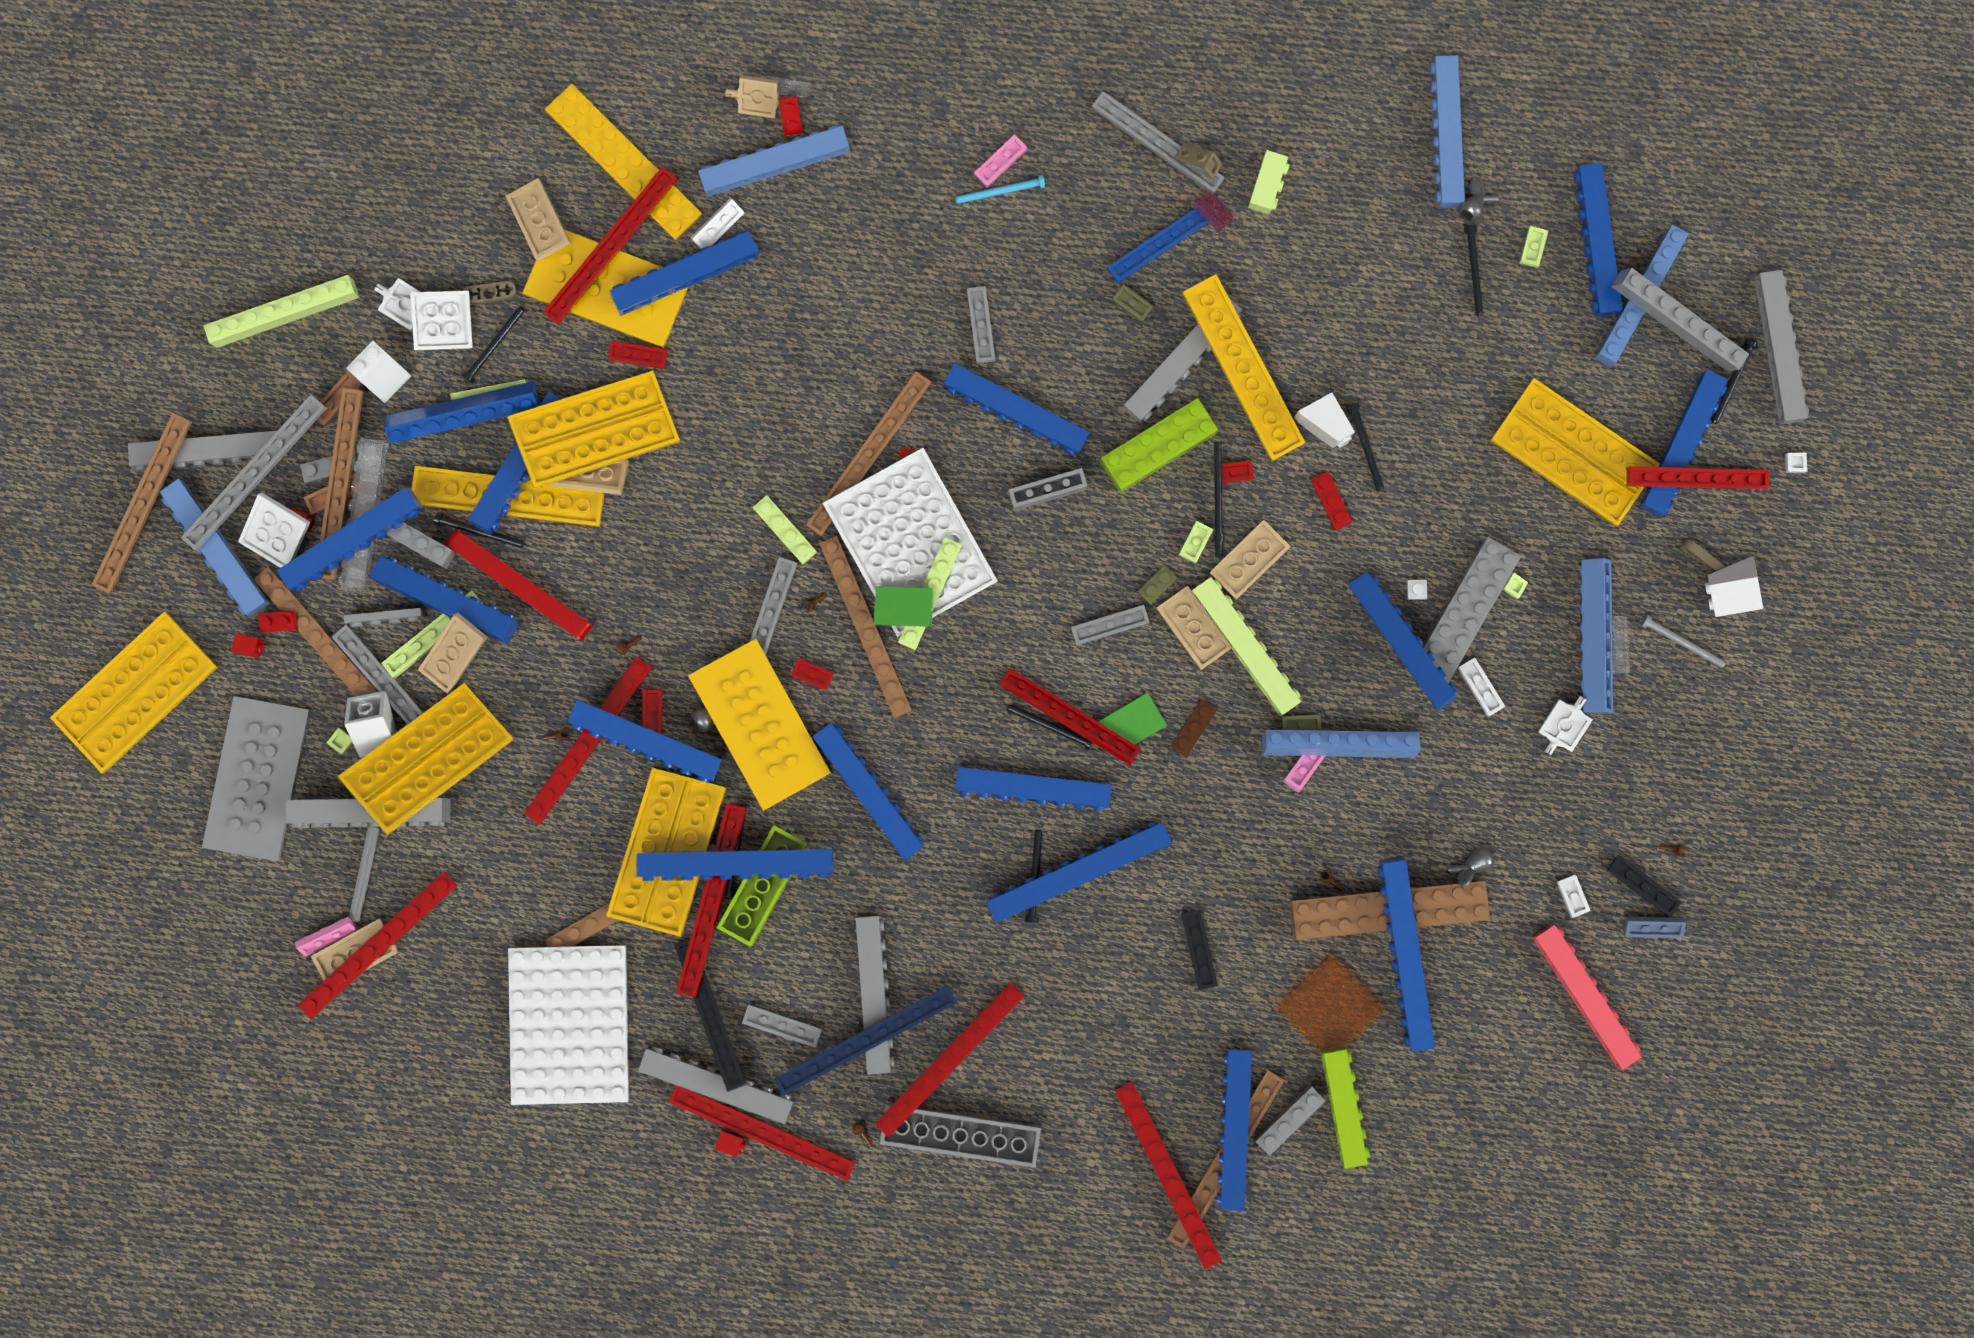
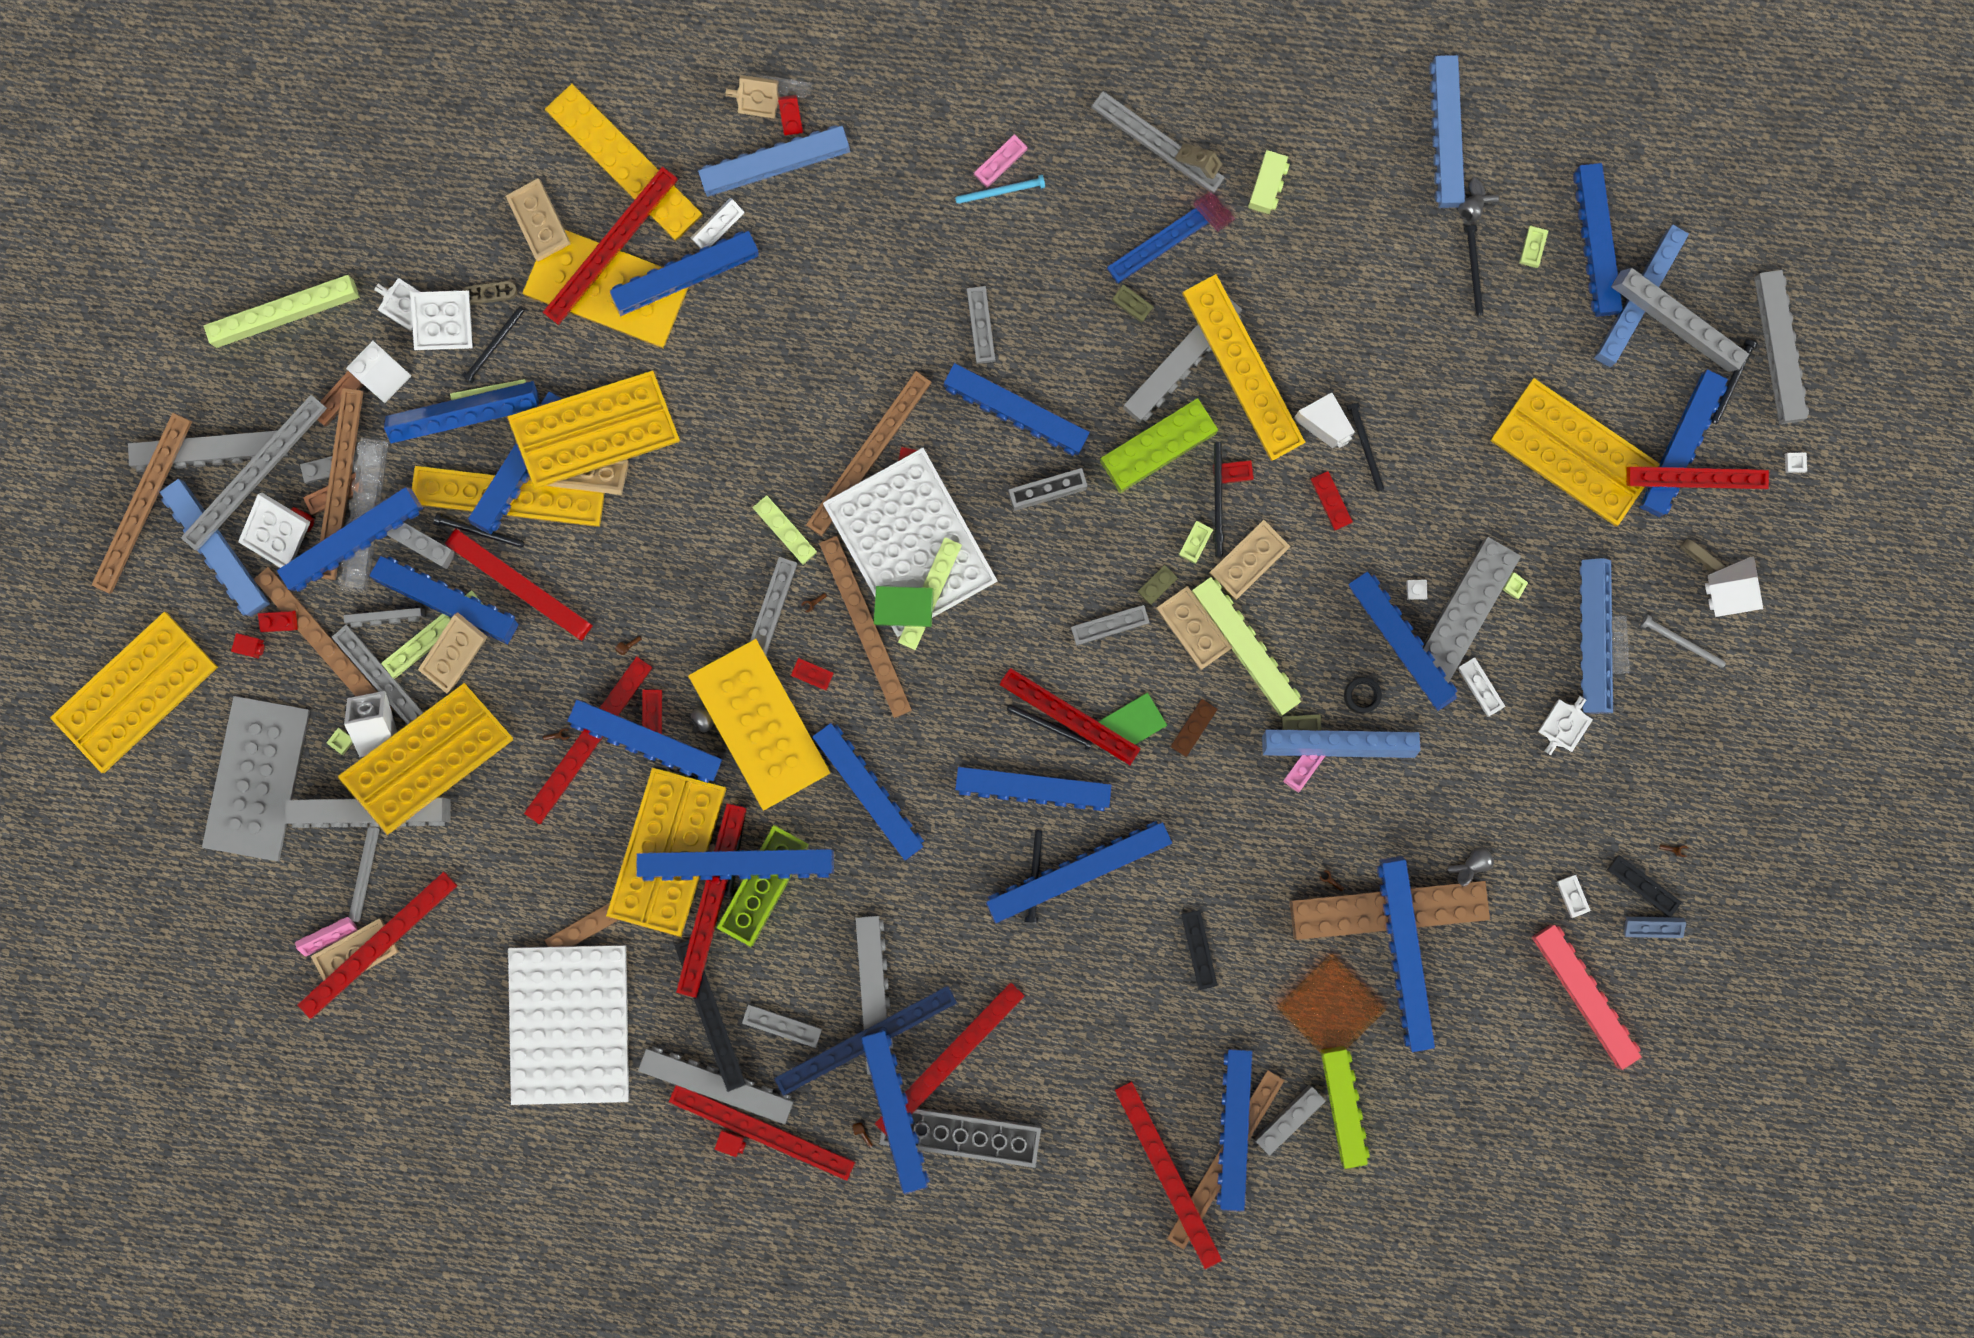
(637, 355): red plate -> none
(894, 1113): none -> blue brick
(1348, 695): none -> black tyre

